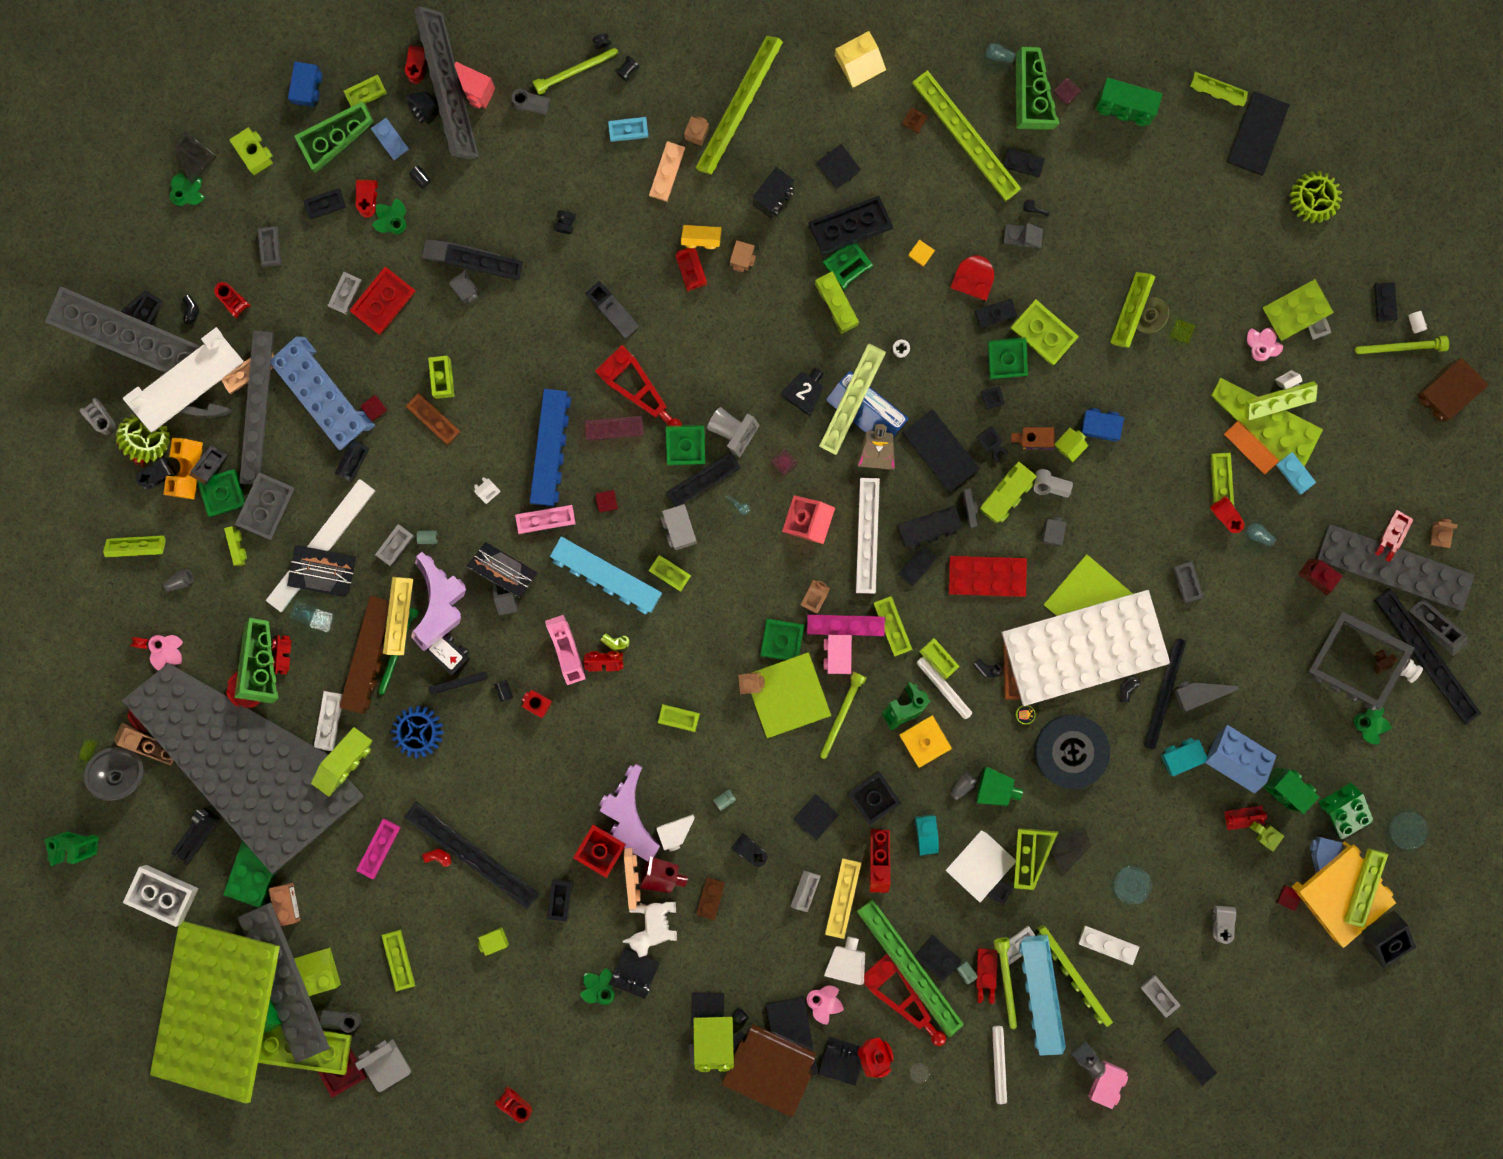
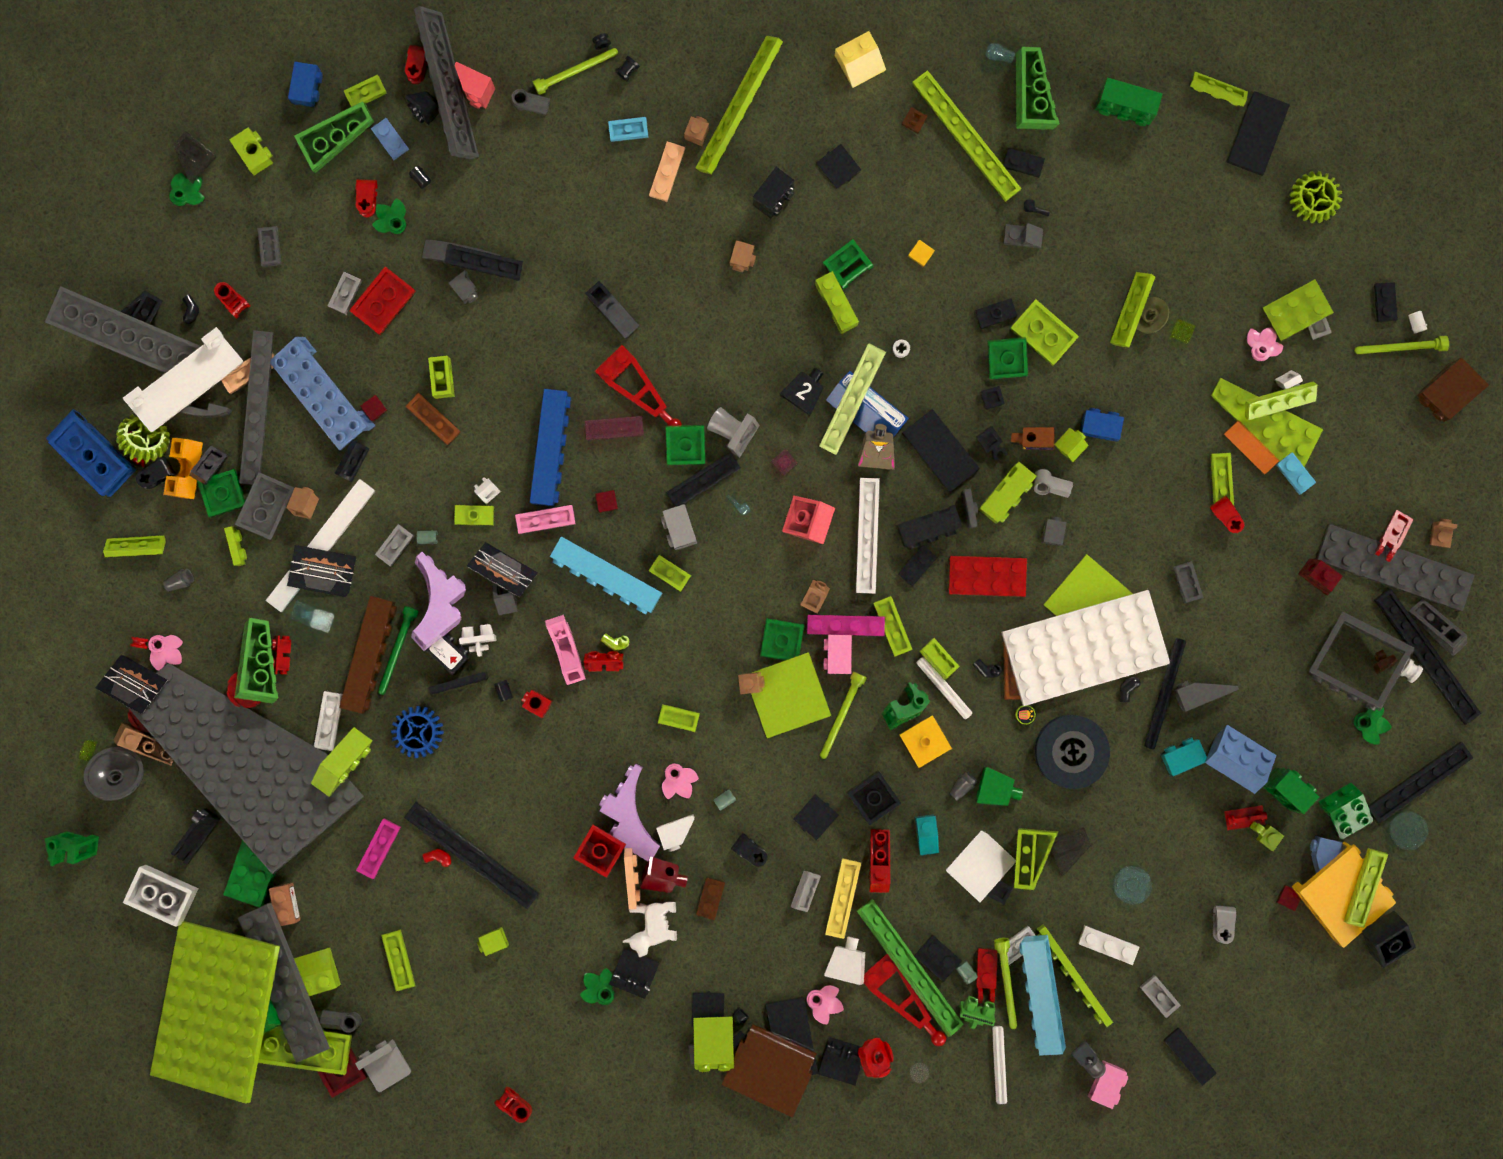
(78, 441): none -> blue hinge
(96, 415): light grey piece -> none
(131, 684): none -> black sticker
(302, 502): none -> medium nougat brick
(325, 203): black plate -> none
(398, 616): light yellow plate -> none
(469, 638): none -> white hips
(474, 515): none -> lime plate
(560, 899): black brick -> none
(565, 222): black wheel -> none
(680, 784): none -> bright pink plate
(691, 268): red hinge -> none
(701, 236): yellow tile -> none
(850, 225): black tile -> none
(974, 277): red slope -> none
(977, 1014): none -> bright green hips
(1066, 91): clear pink plate -> none
(1259, 533): clear light blue cone -> none
(1420, 782): none -> black plate

